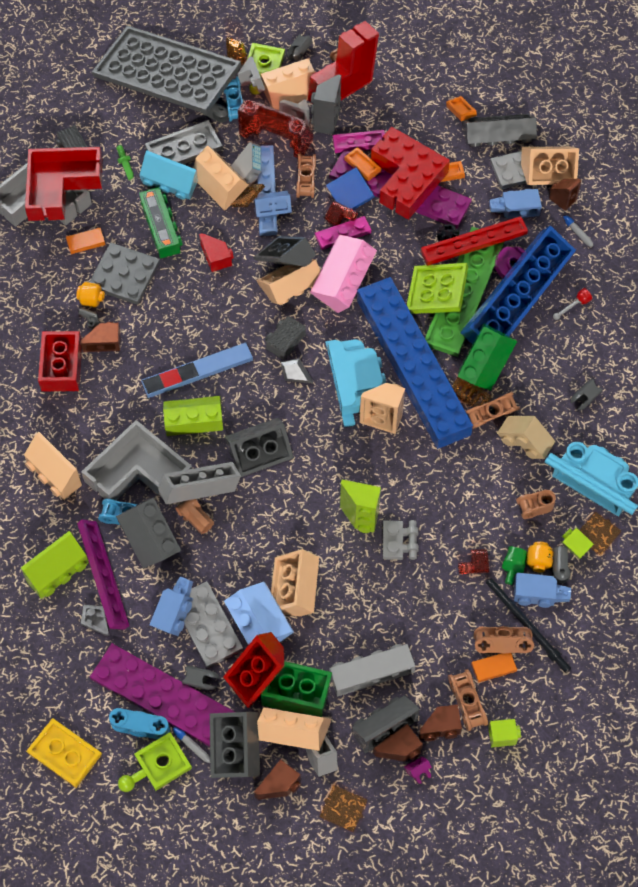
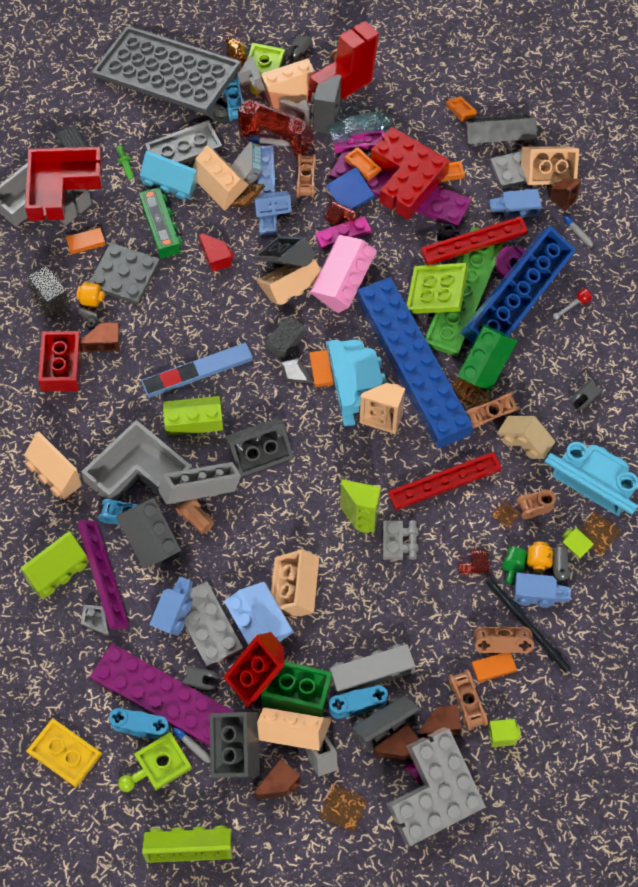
(48, 293): none -> clear smoke brick
(187, 844): none -> lime slope
(269, 141): none -> light grey piece
(321, 368): none -> orange tile
(358, 124): none -> clear light blue slope
(358, 702): none -> dark azure piece
(444, 481): none -> red plate
(446, 793): none -> light grey piece
(506, 514): none -> clear orange tile

